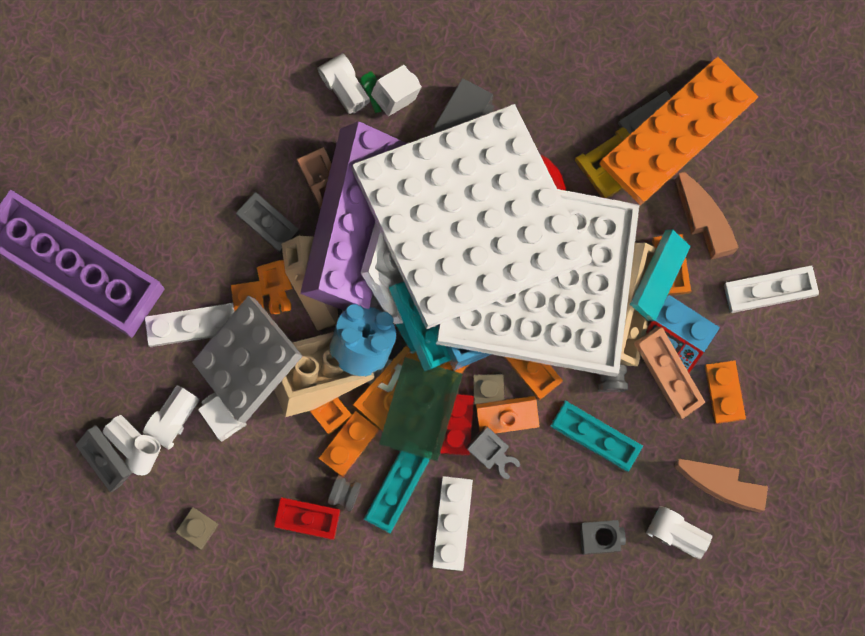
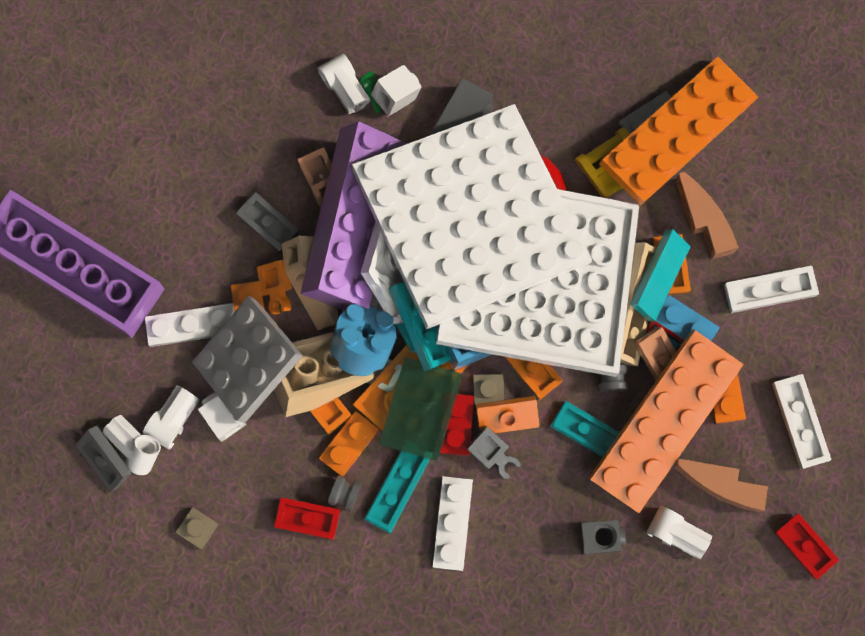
(665, 421): none -> orange plate
(801, 421): none -> white plate
(806, 546): none -> red plate

